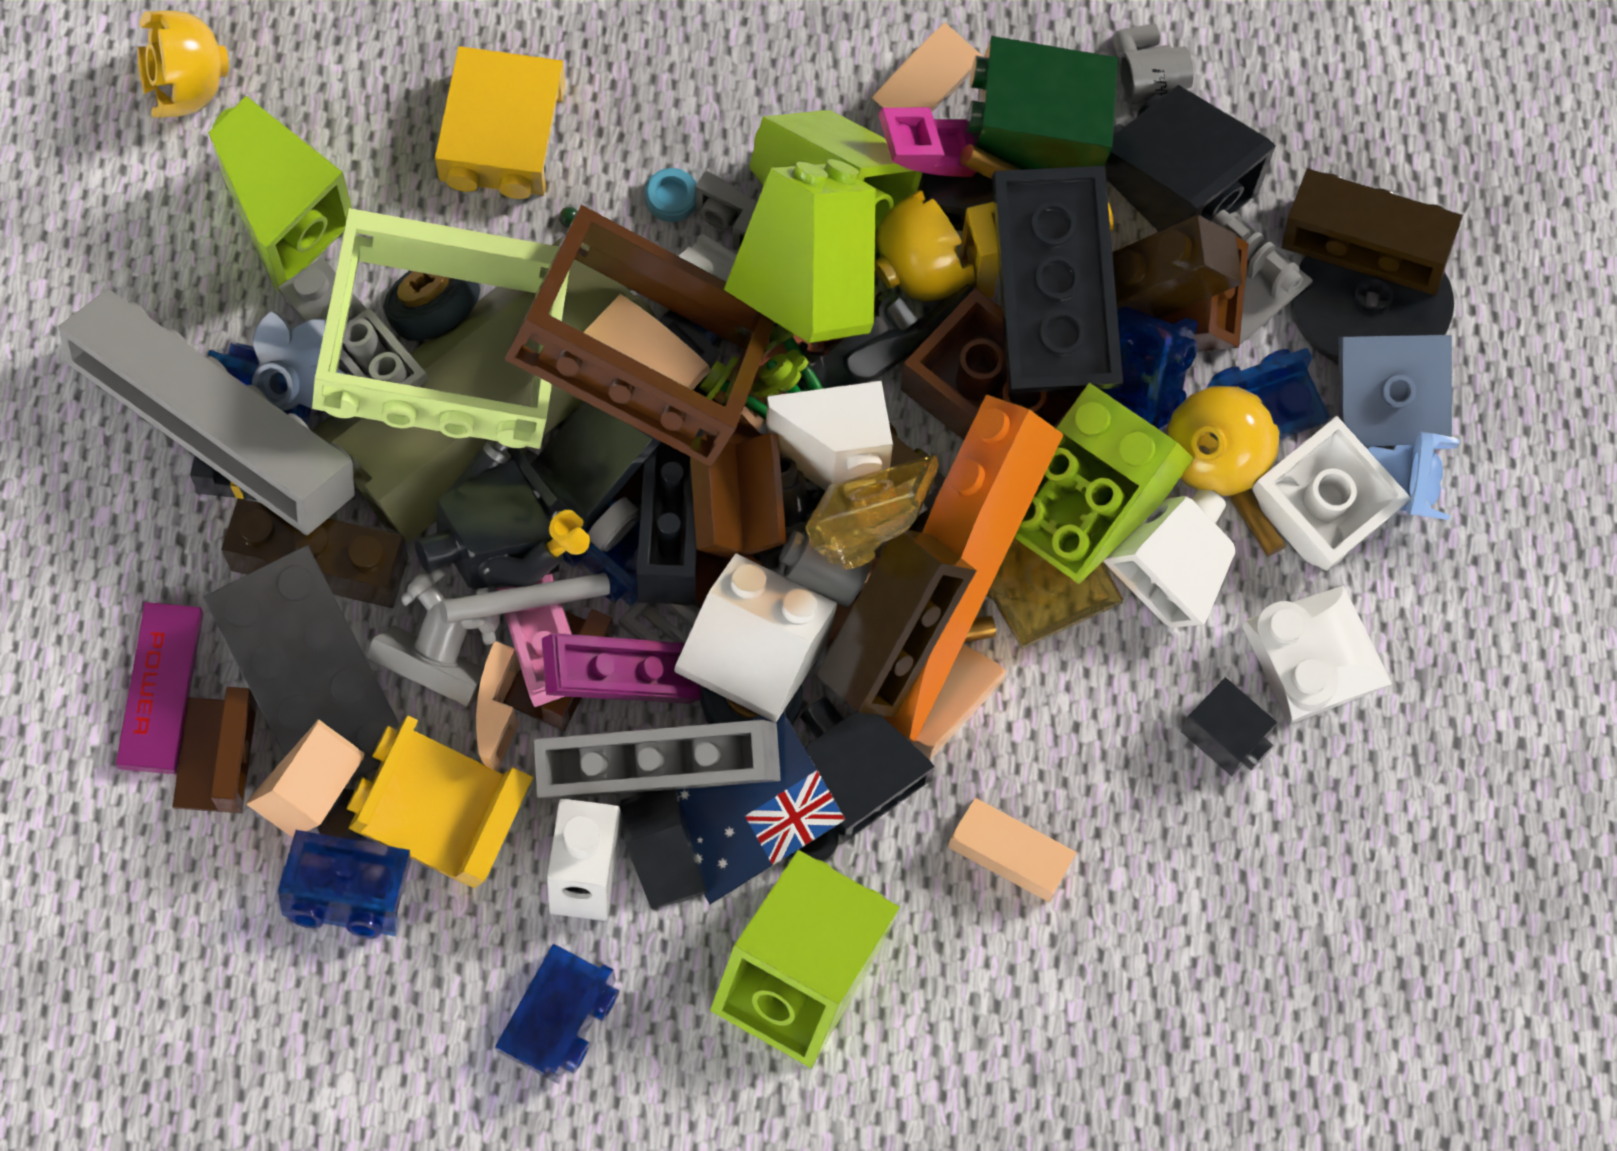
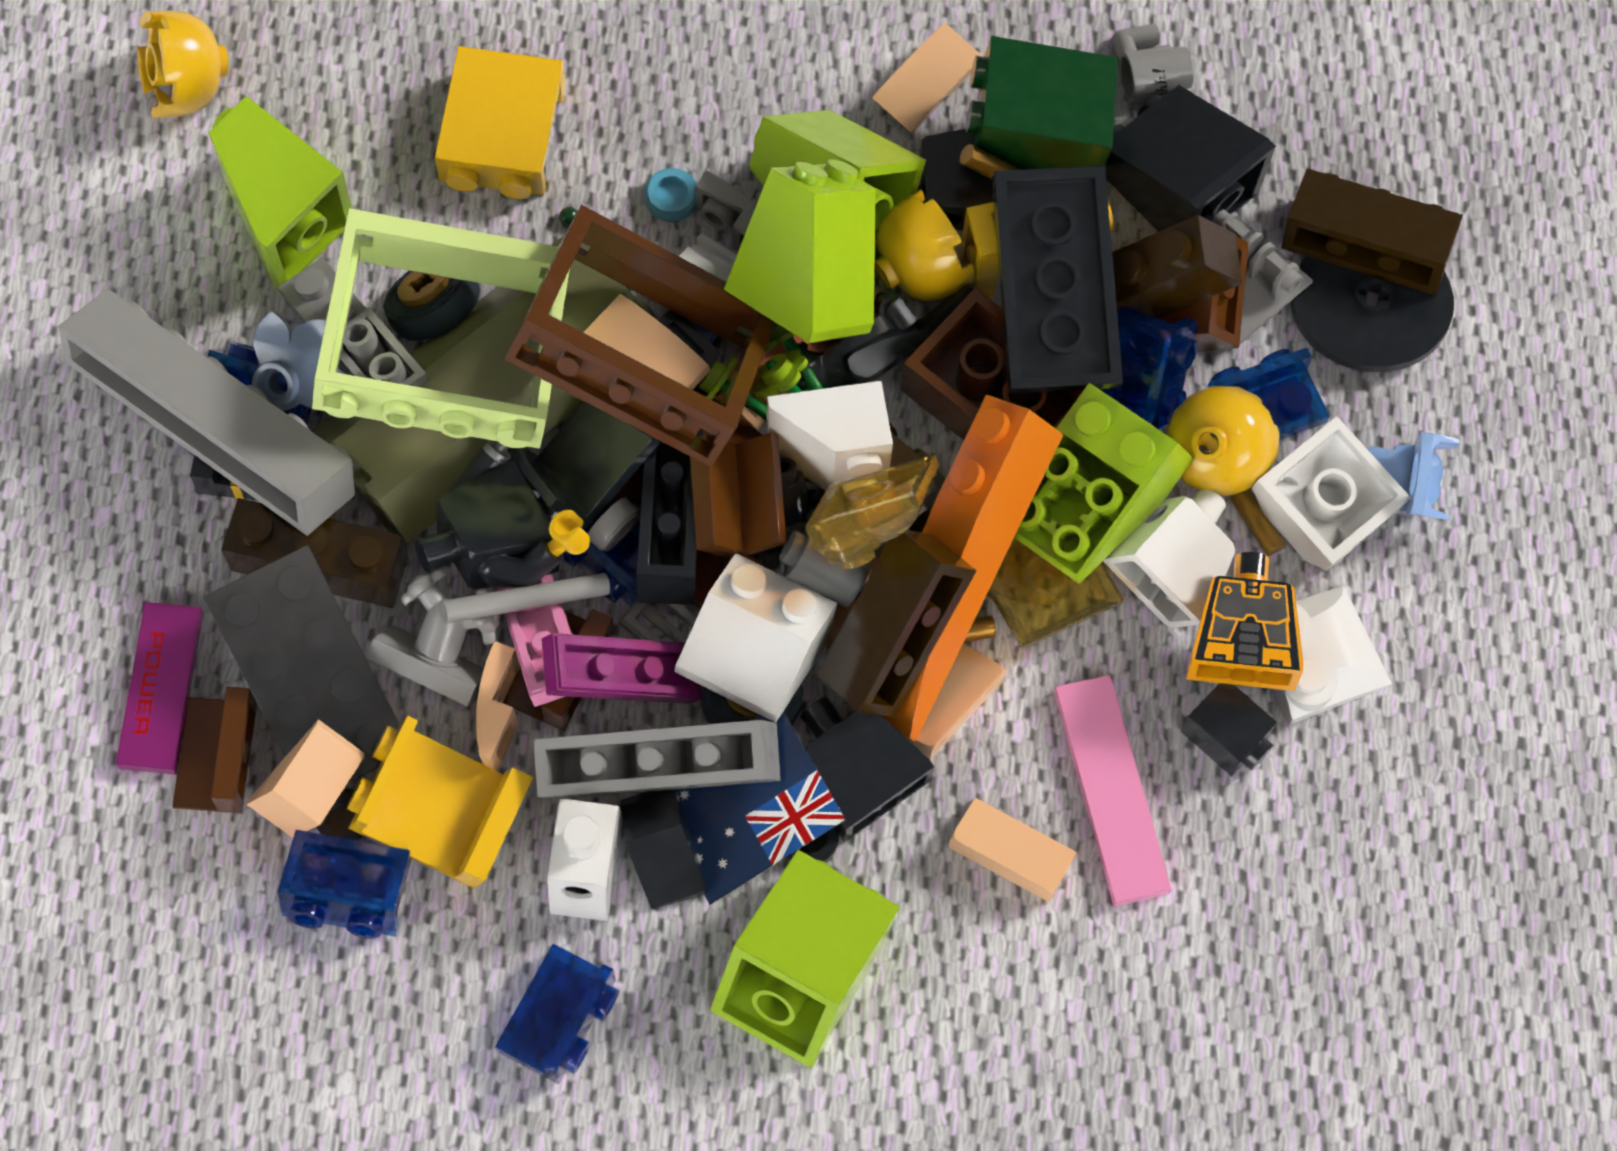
(925, 142): dark pink slope -> none
(1112, 790): none -> bright pink tile
(1248, 630): none -> torso
(1395, 387): sand blue plate -> none

